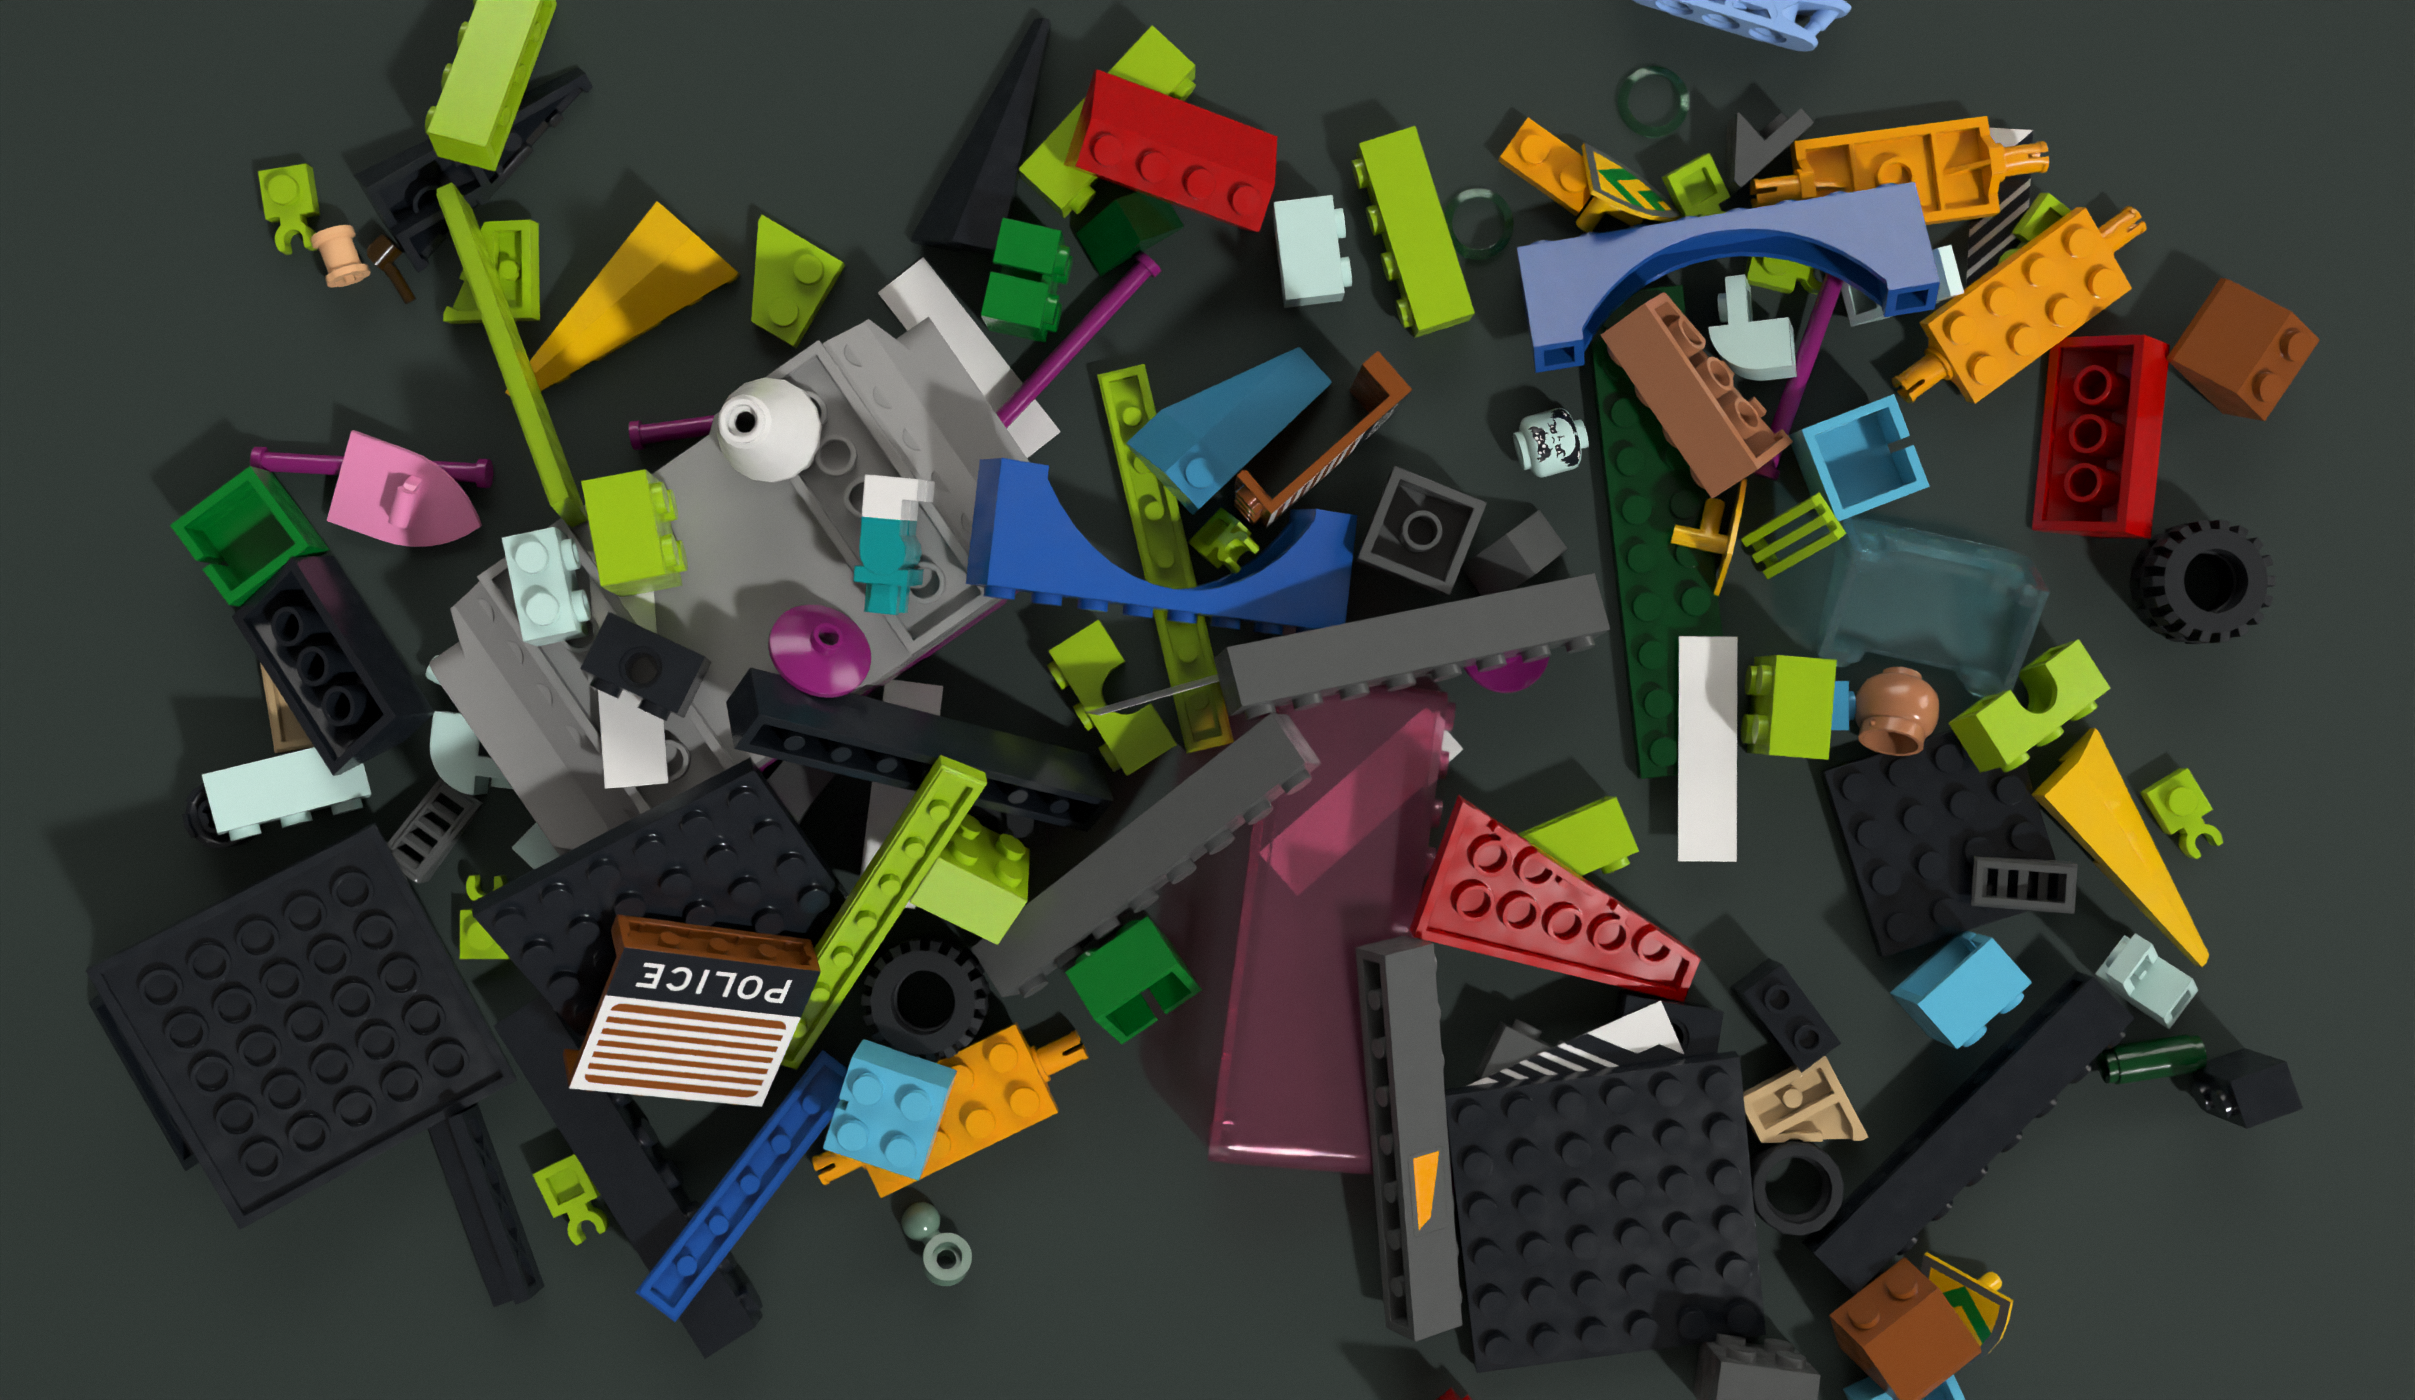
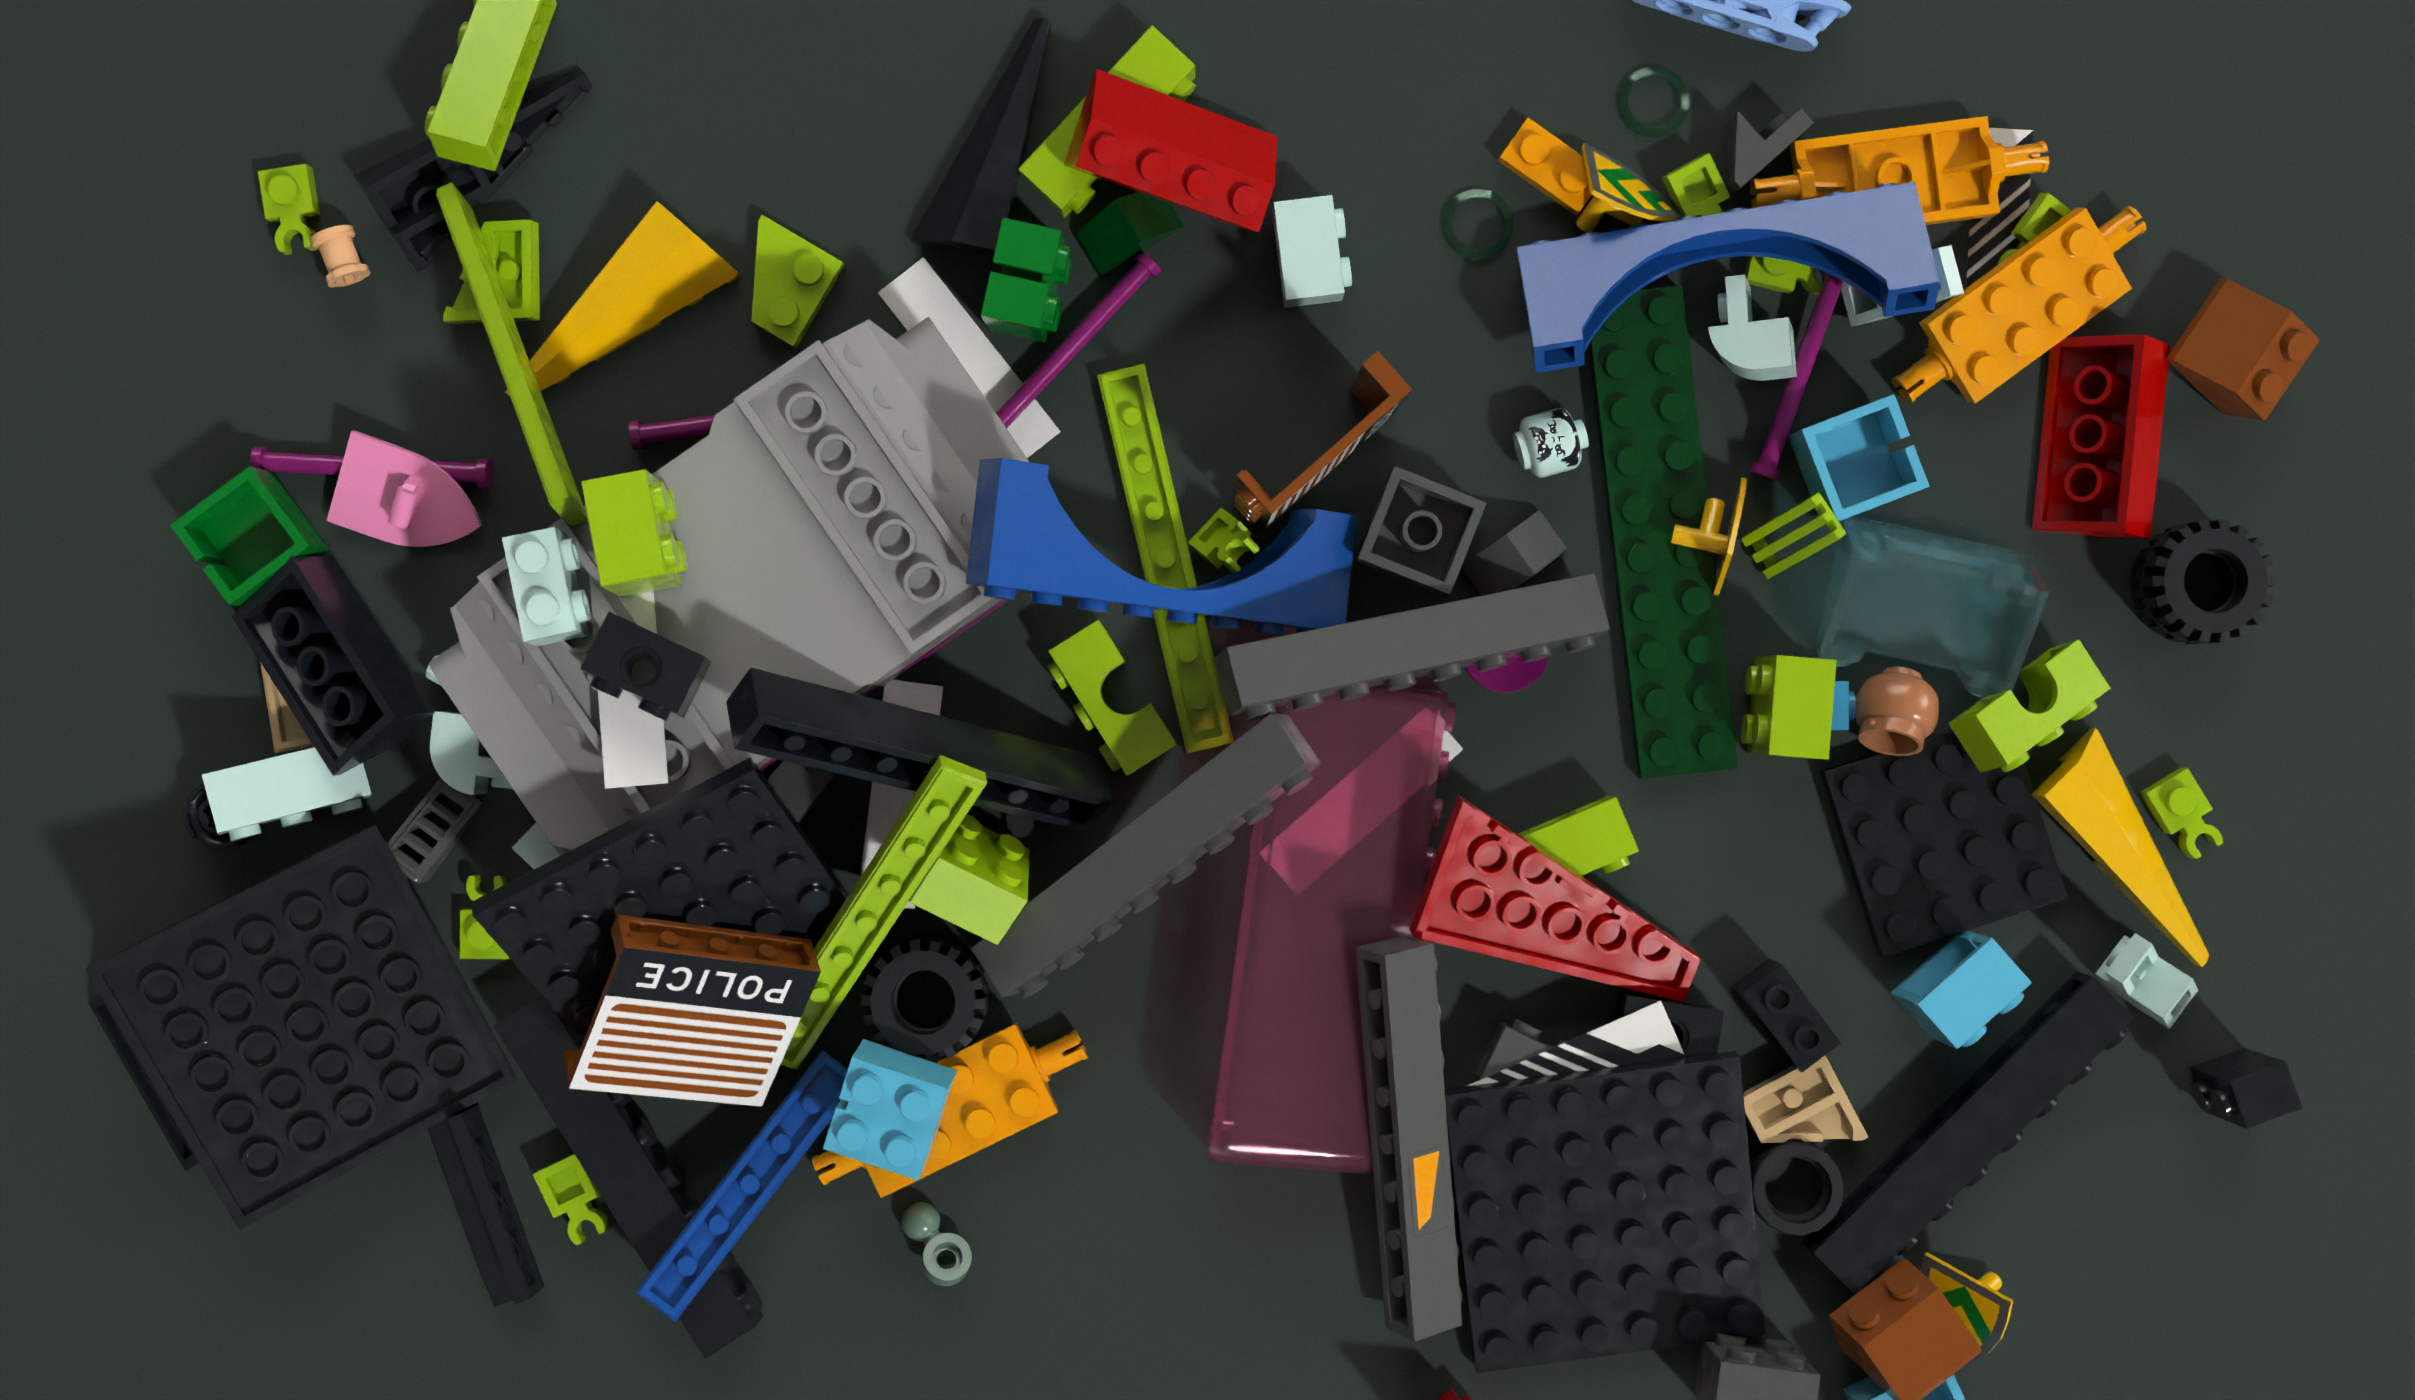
(383, 253): dark brown hand -> none
(783, 434): white cone -> none
(809, 662): magenta dish -> none
(890, 541): teal hips -> none
(1117, 973): green piece -> none
(1155, 695): white sticker -> none
(1218, 431): dark azure wedge -> none
(1413, 231): lime brick -> none
(1692, 395): nougat wedge -> none
(1707, 749): white sticker -> none
(2066, 884): dark grey slope -> none
(2152, 1059): dark green piece -> none

